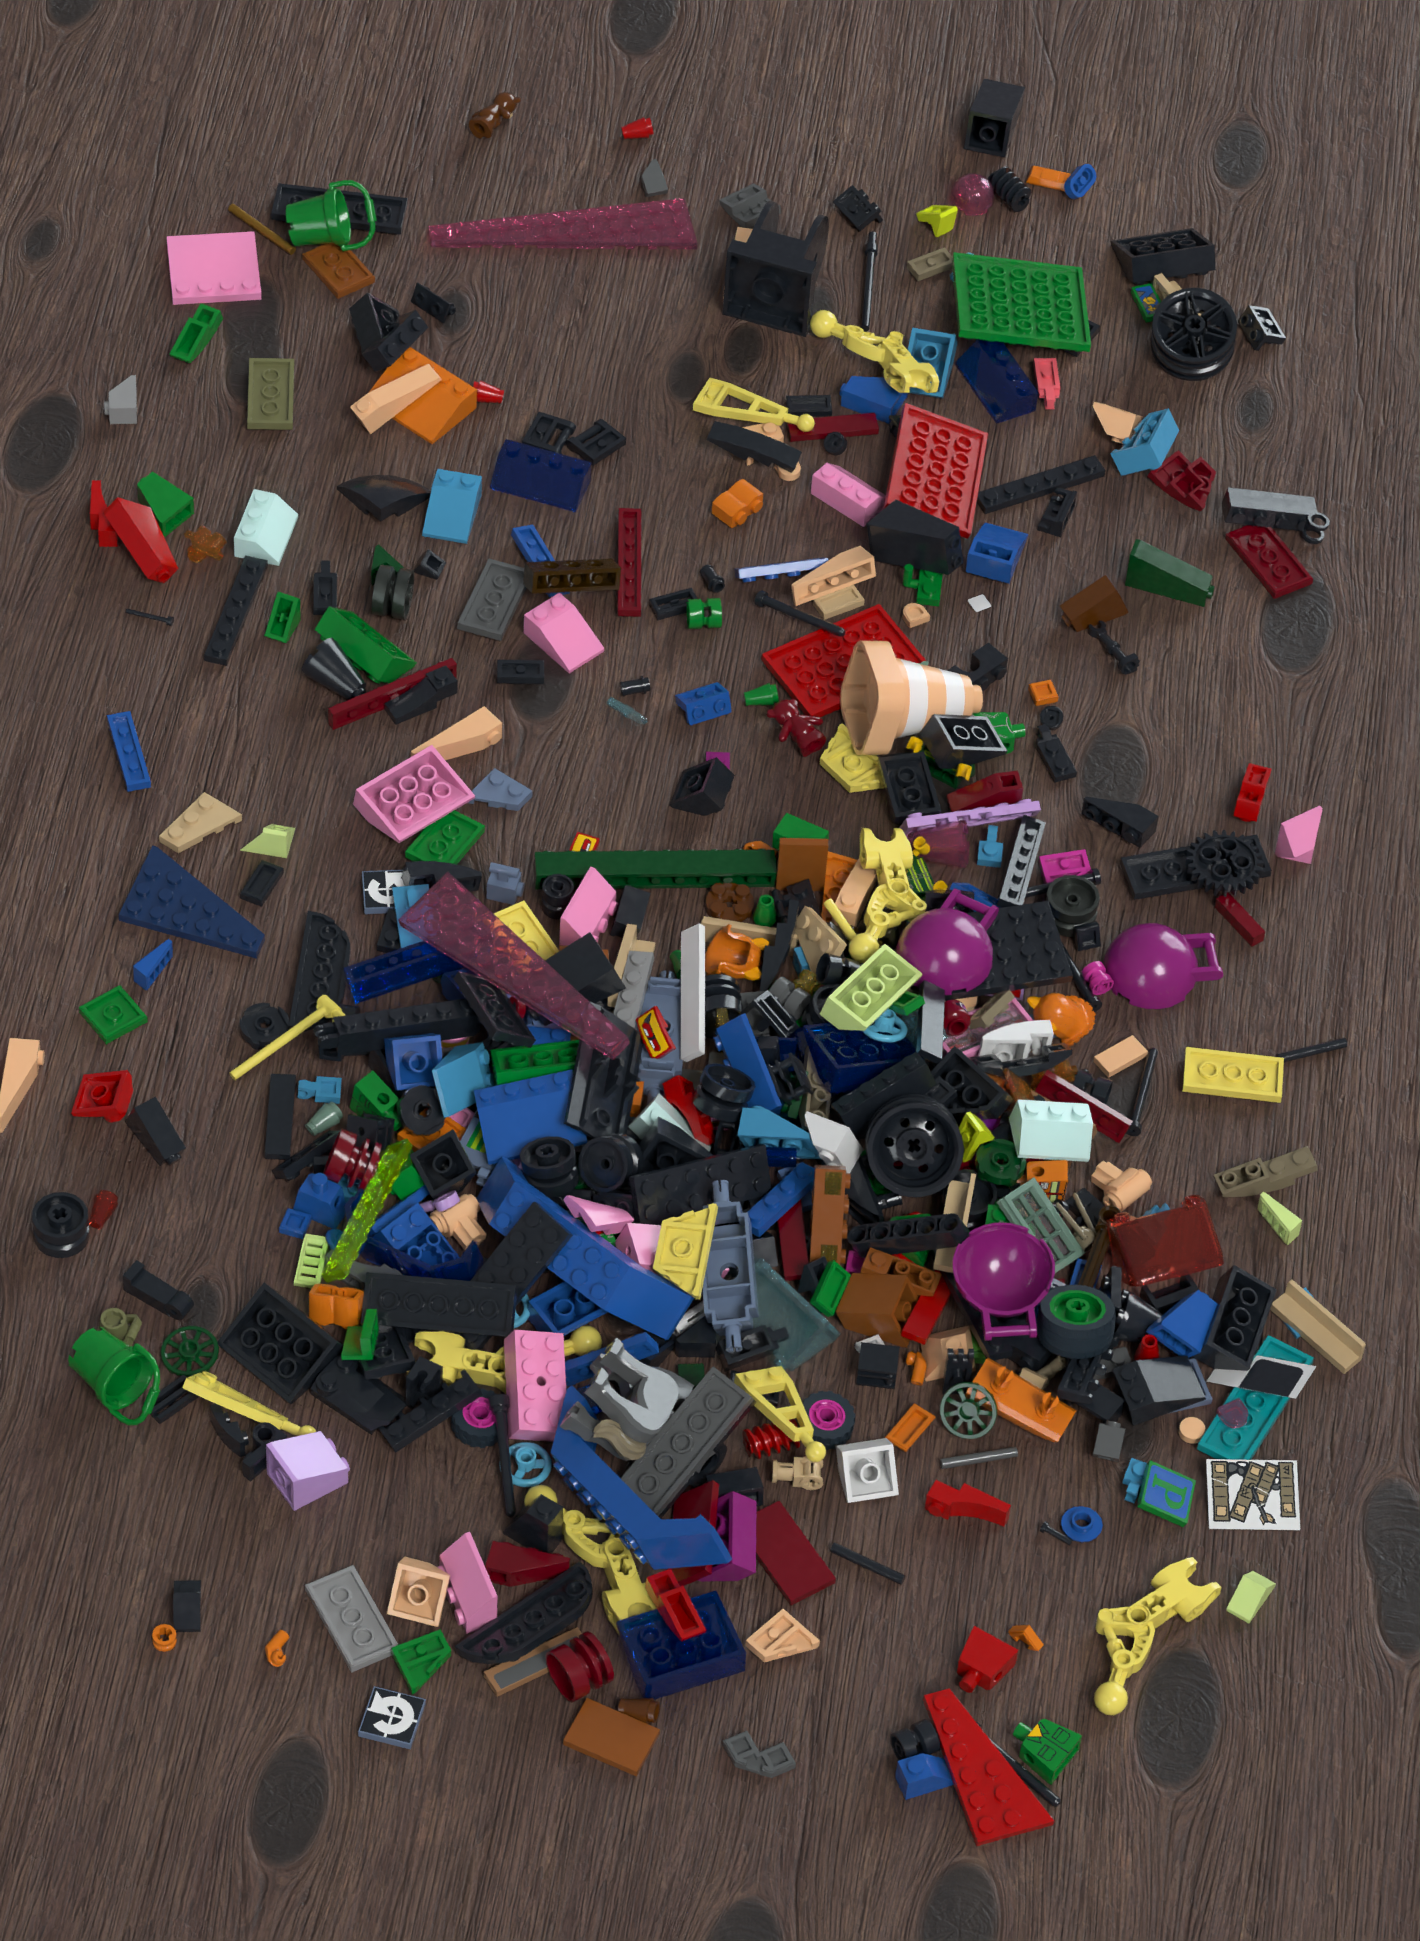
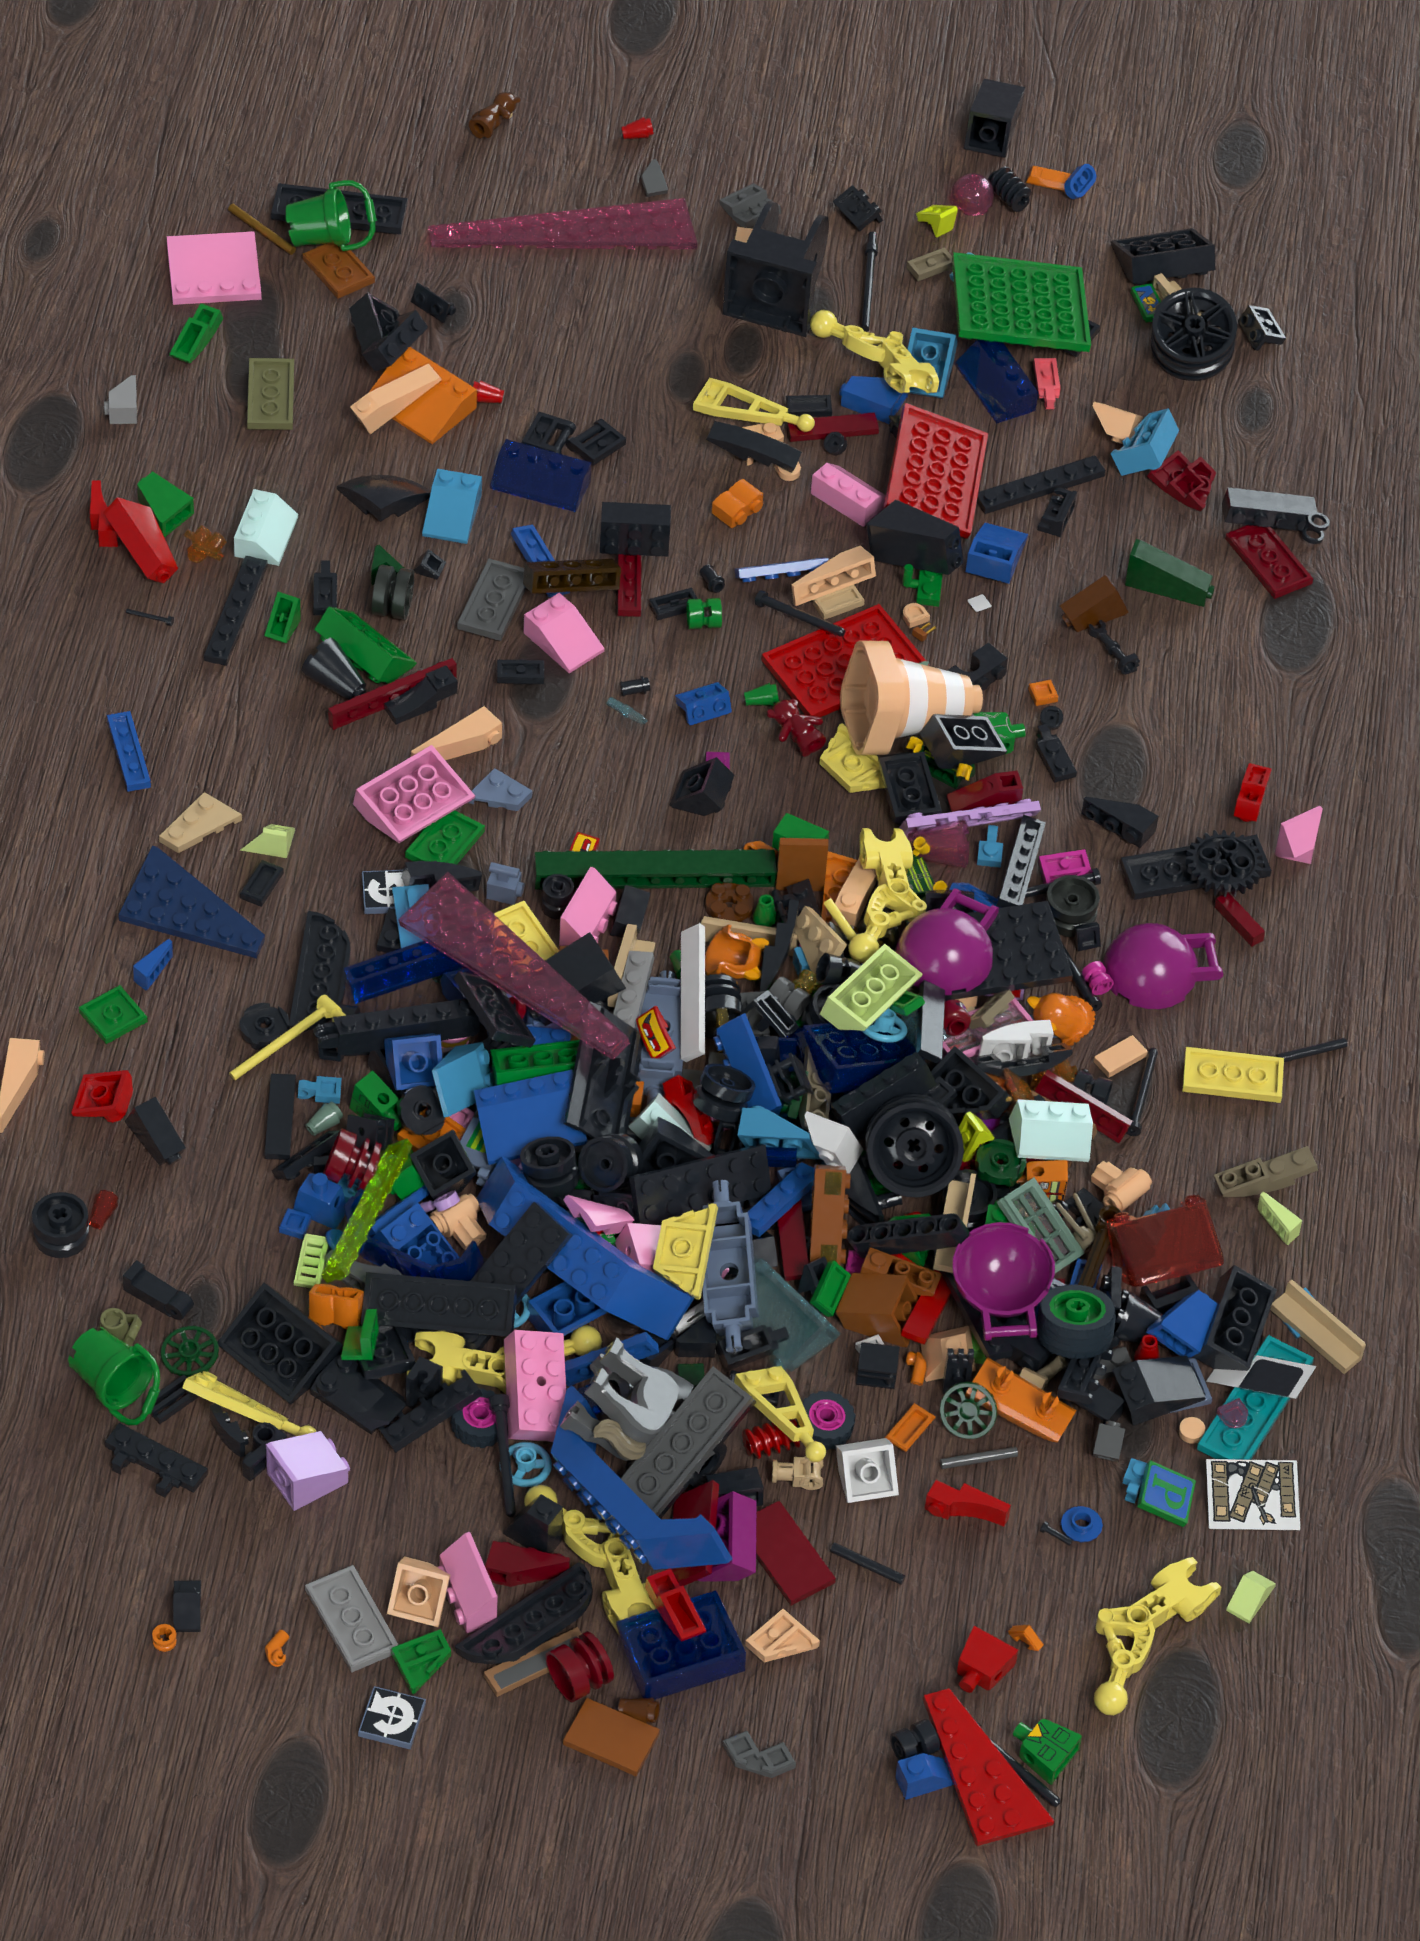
(169, 1465): none -> black hinge
(635, 529): none -> black brick
(920, 634): none -> dark orange piece

